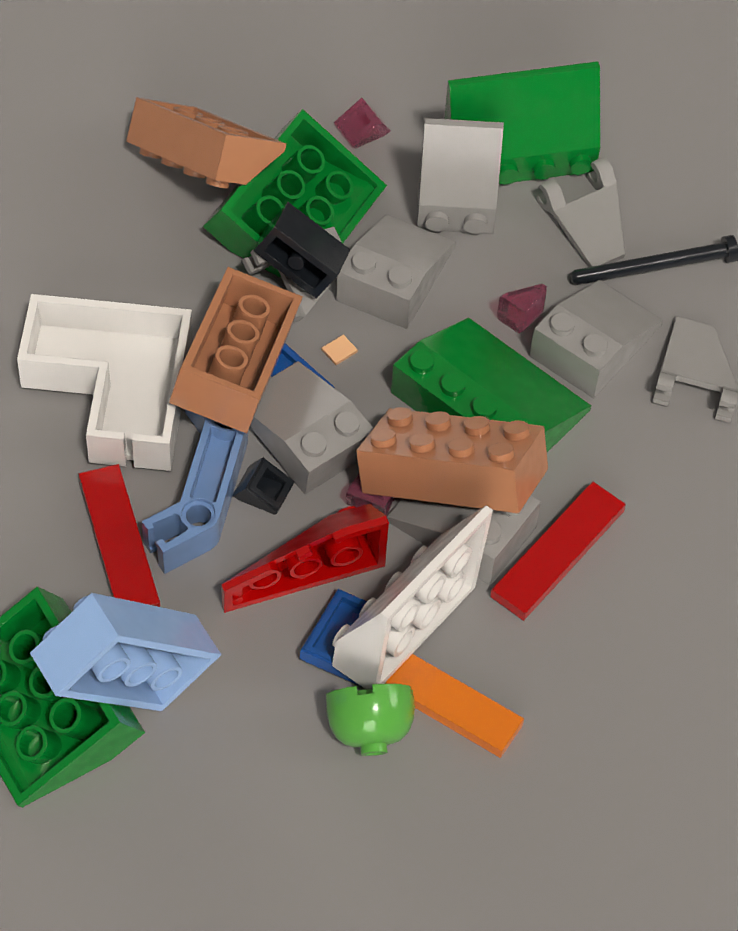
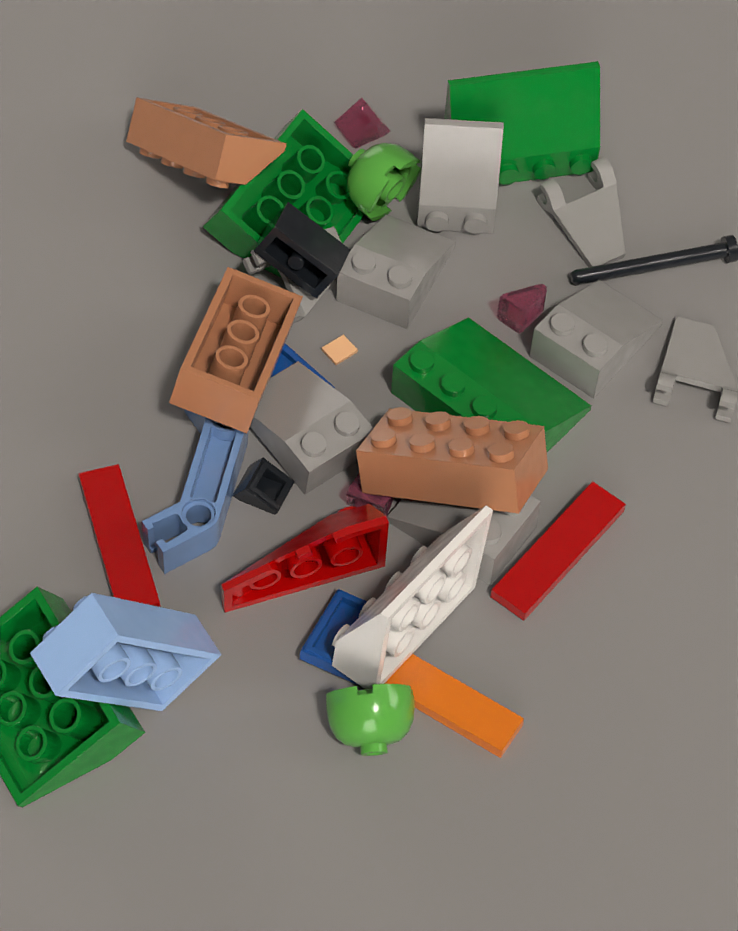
(122, 358): white piece -> none
(380, 176): none -> bright green cylinder

